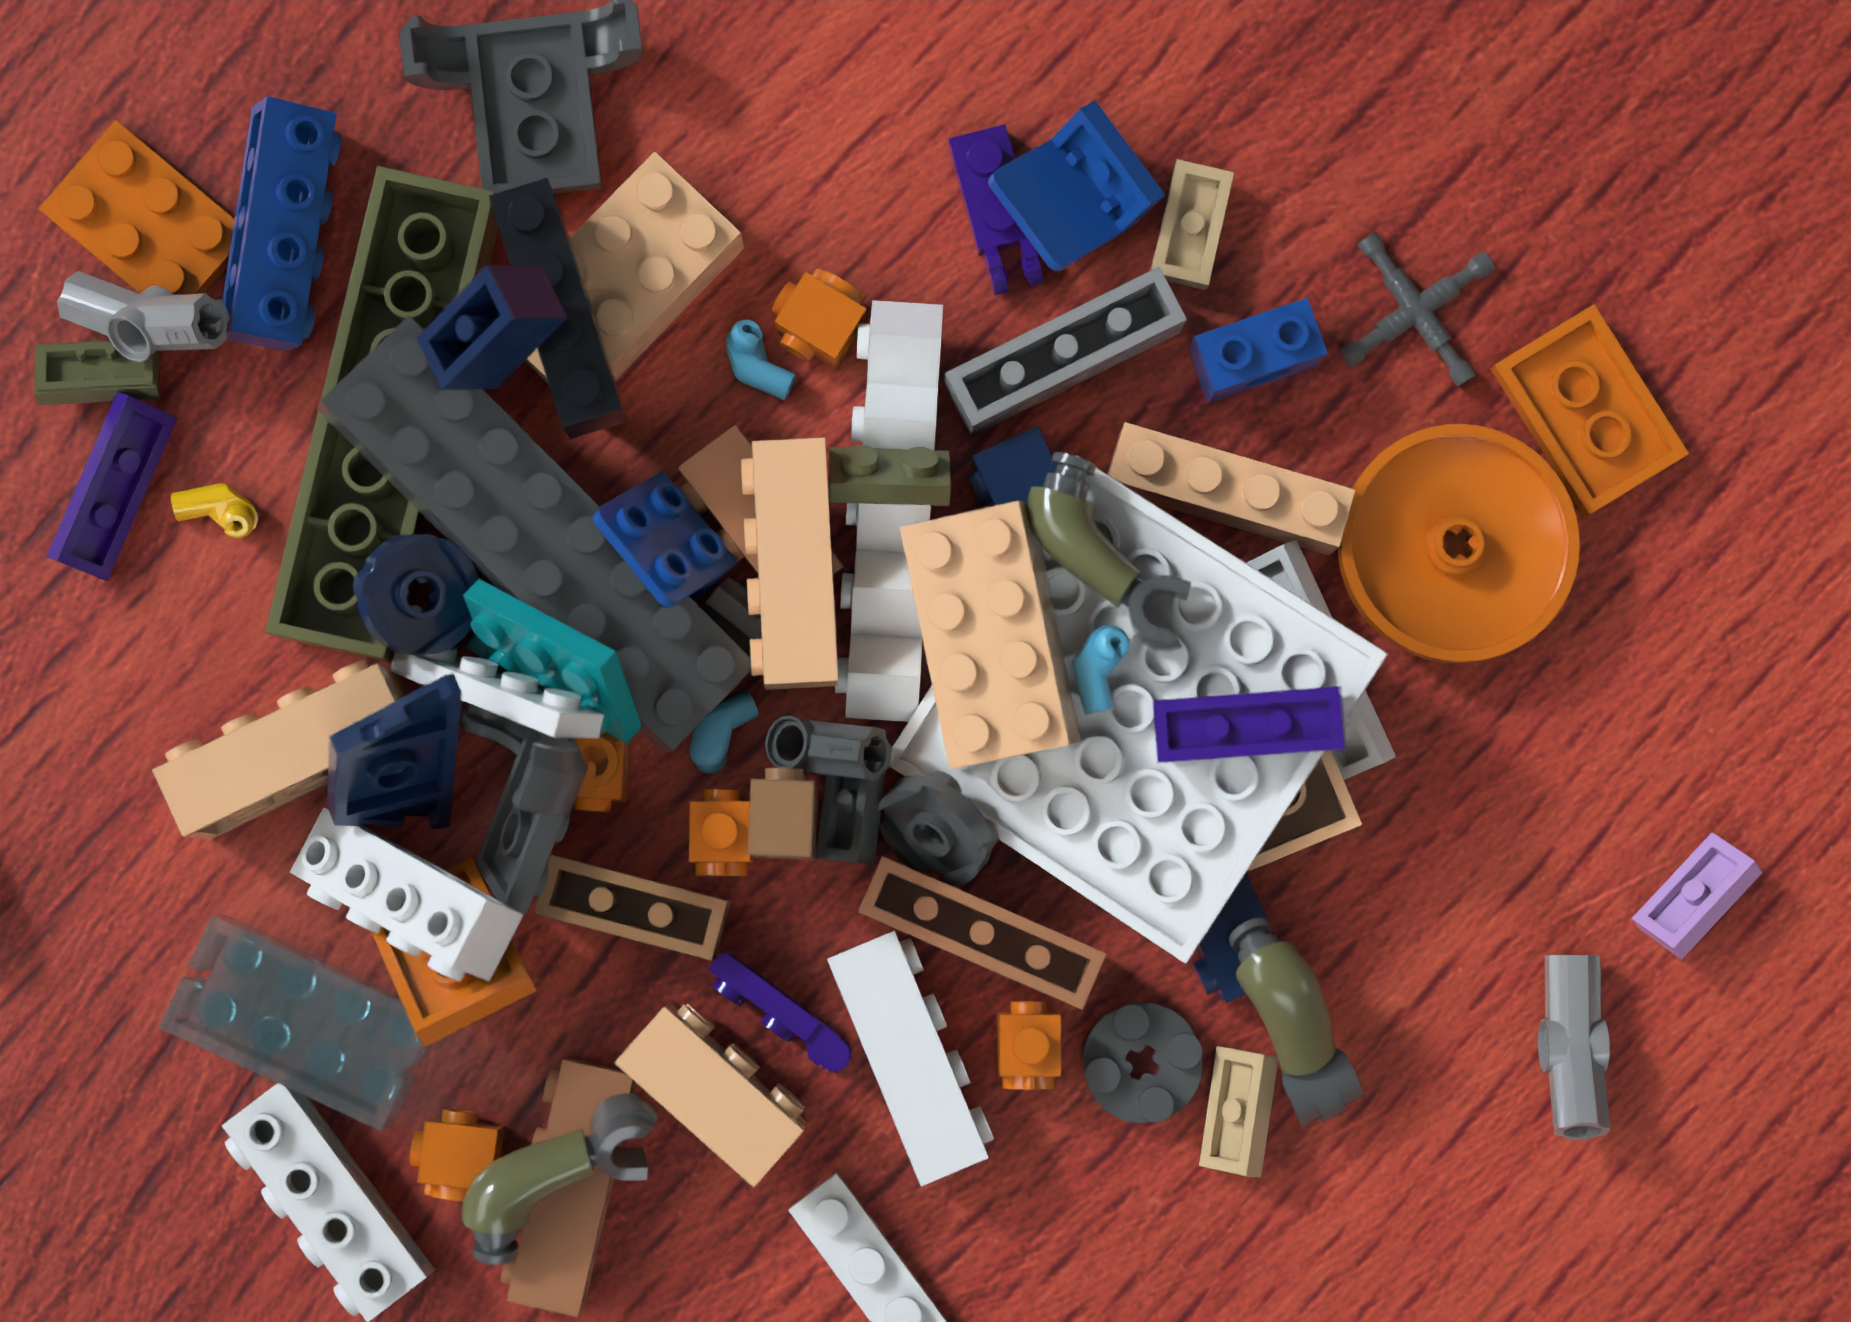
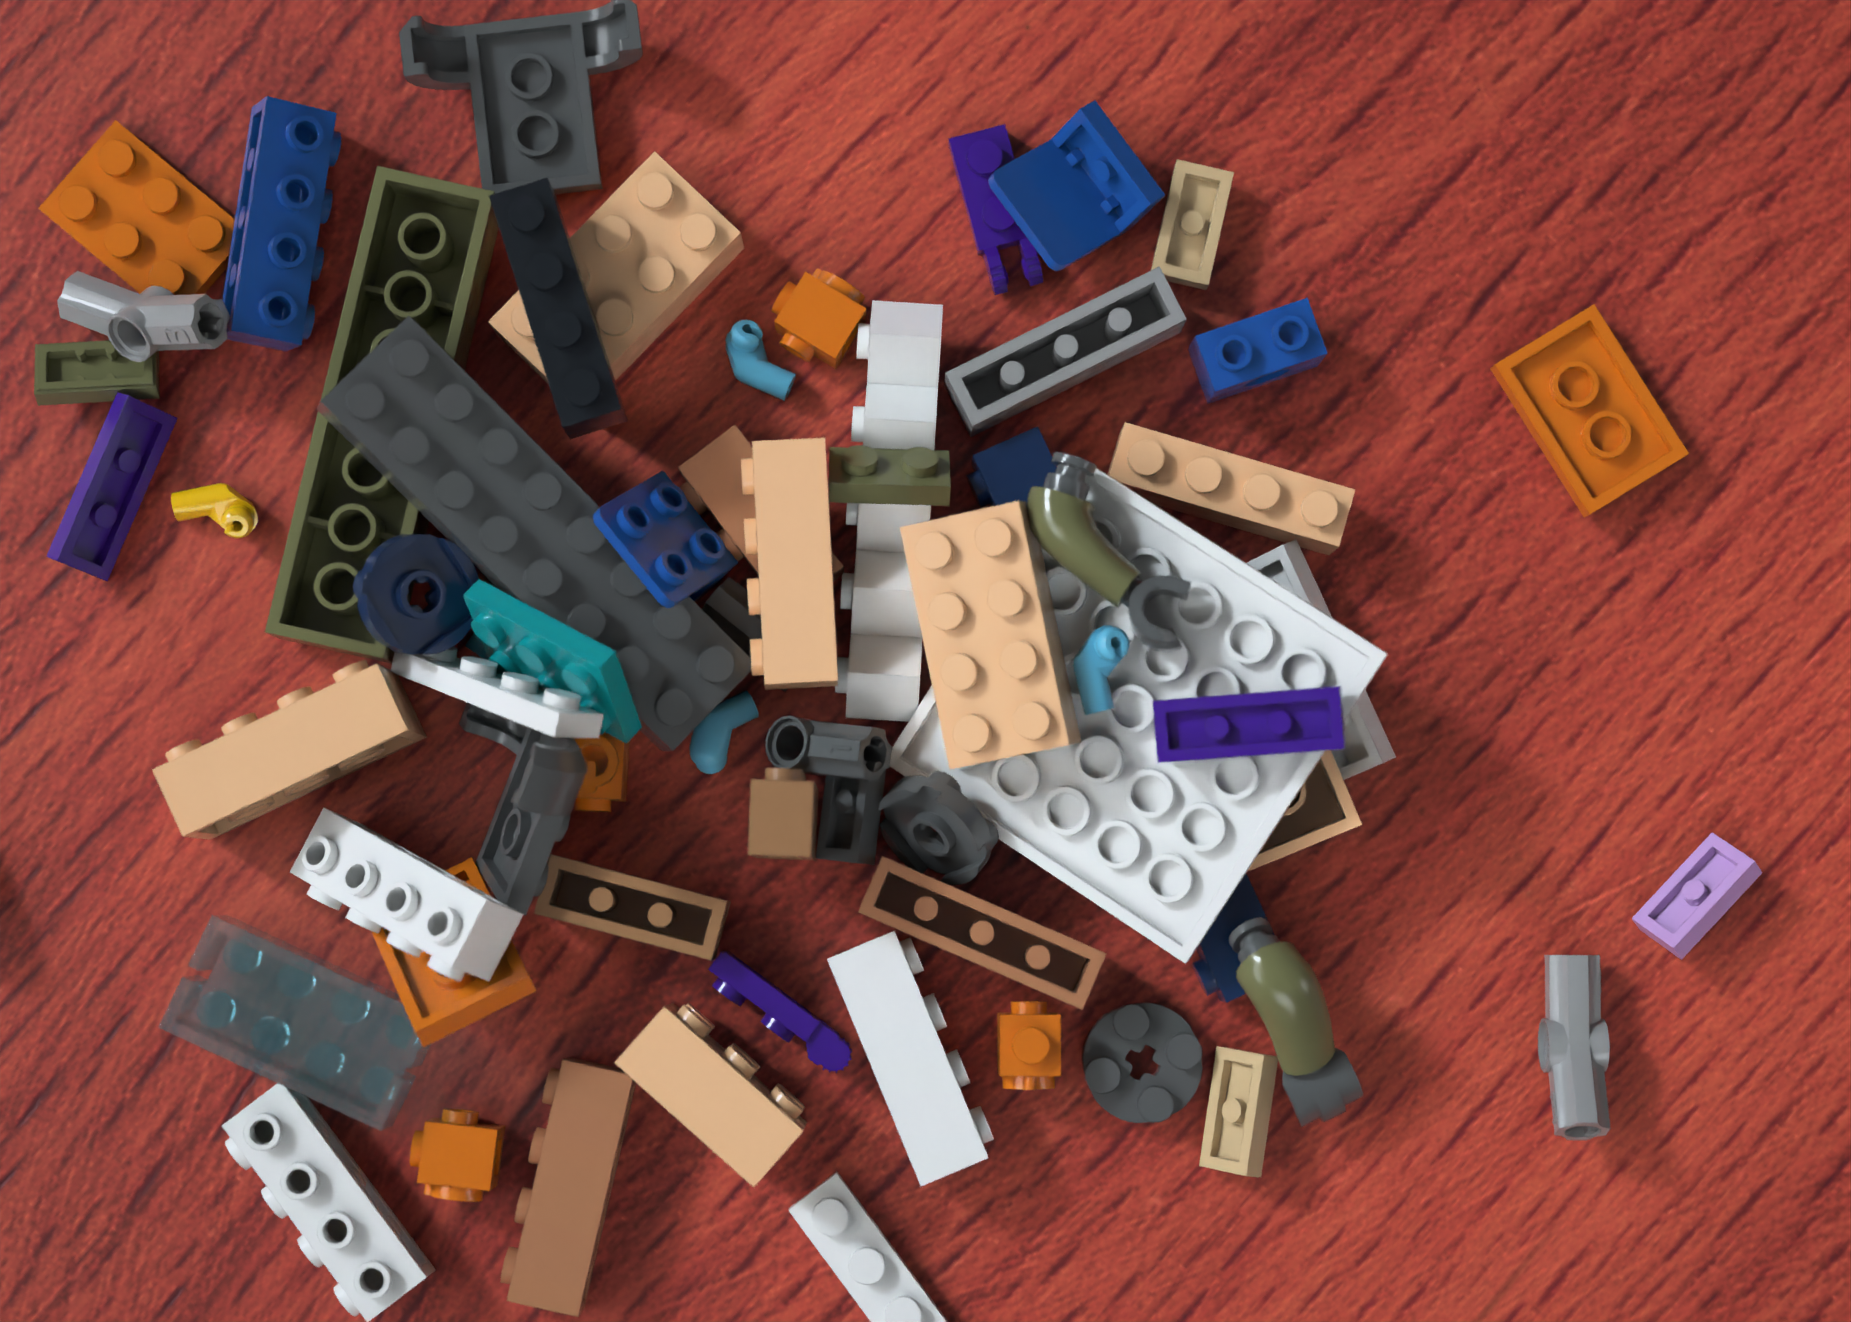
(398, 760): dark blue wing -> none
(491, 327): dark blue brick -> none
(510, 1186): piece -> none
(719, 834): orange brick -> none
(1416, 309): dark grey piece -> none
(1459, 544): orange dish -> none

